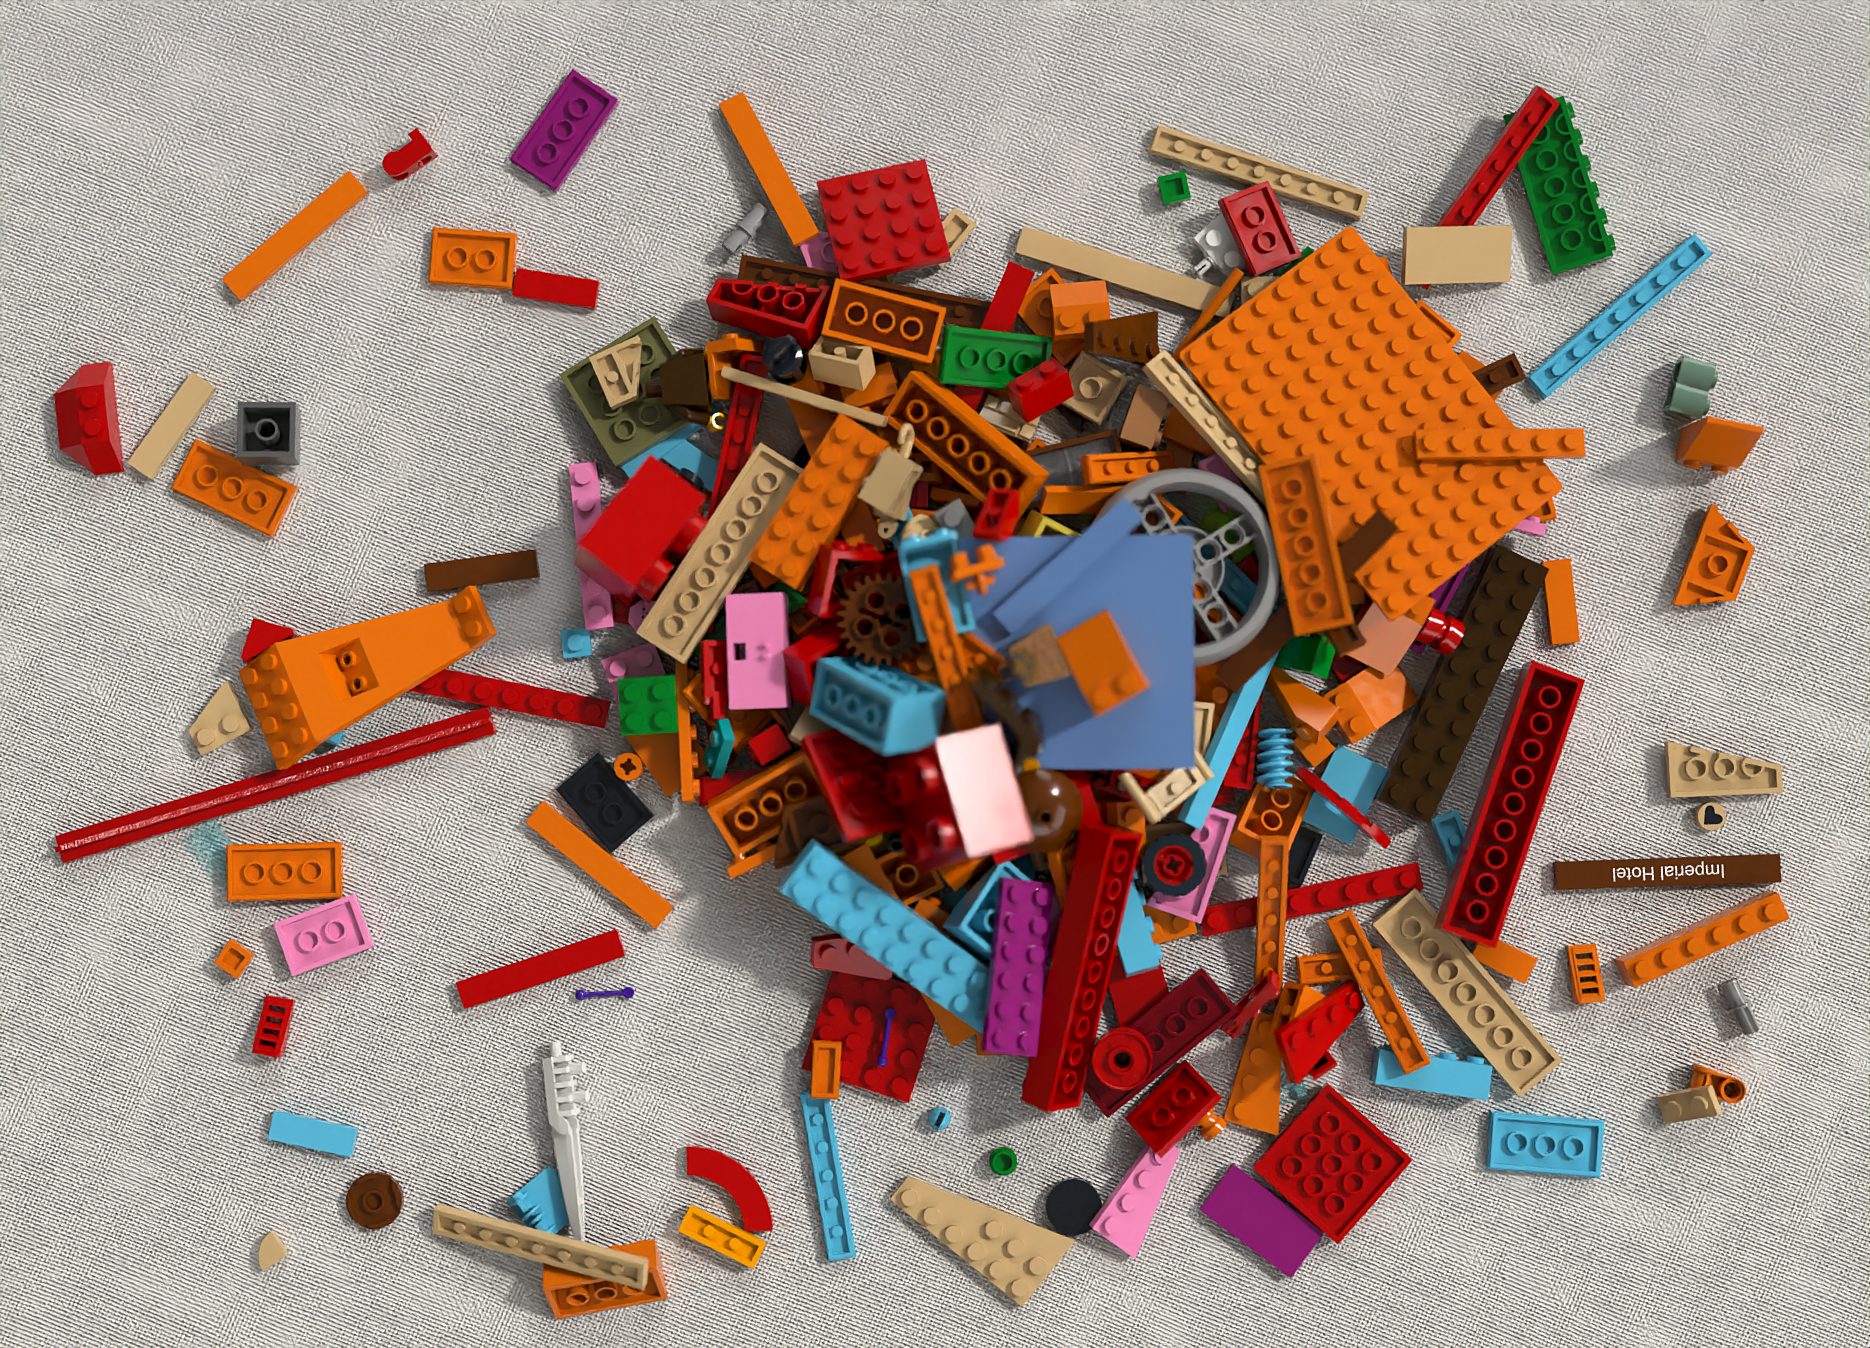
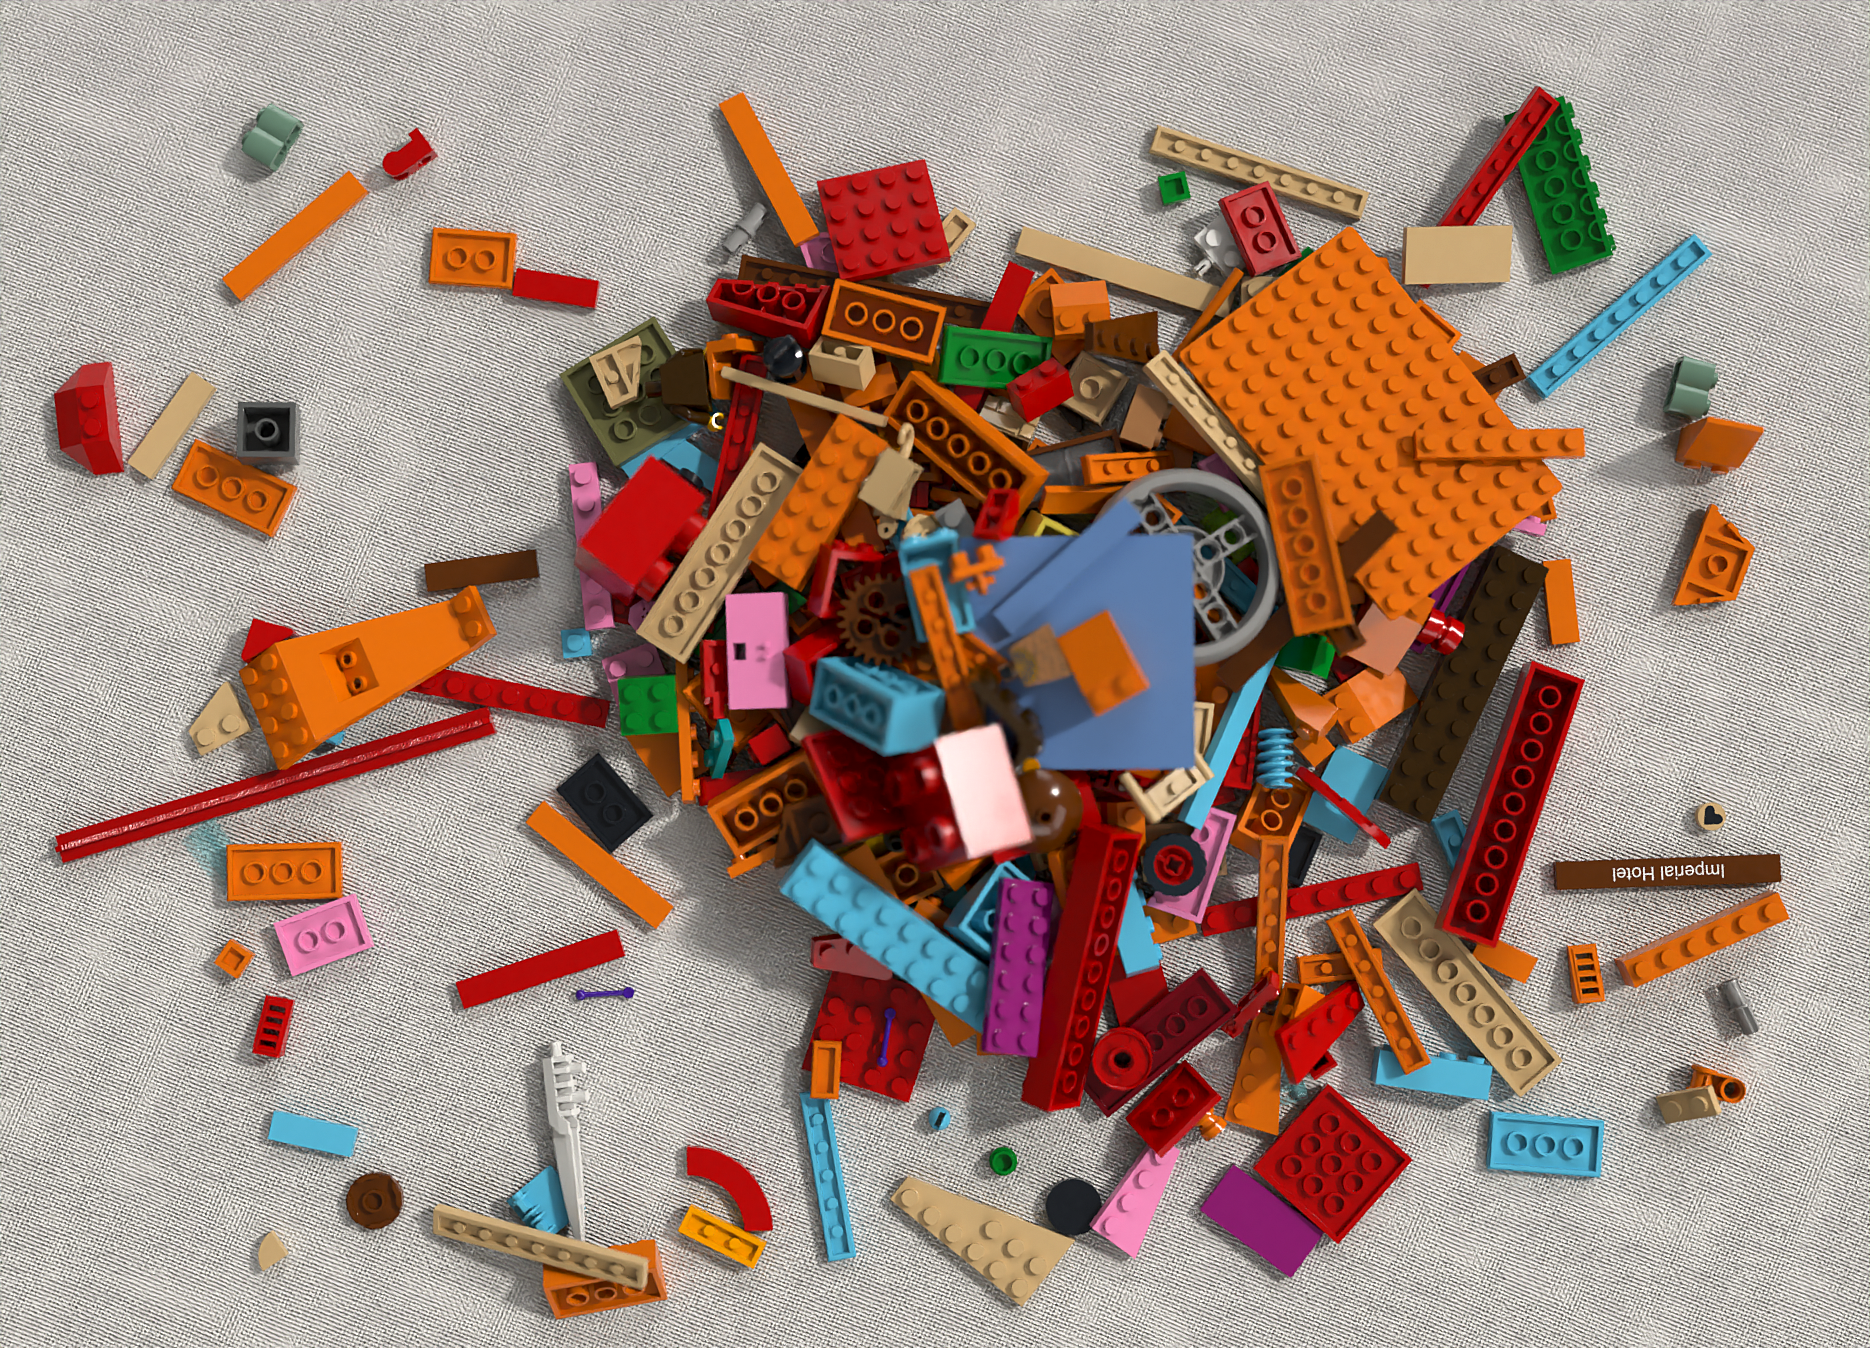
(271, 137): none -> sand green brick
(564, 130): magenta tile -> none
(634, 767): orange wheel -> none
(1710, 773): tan wing -> none

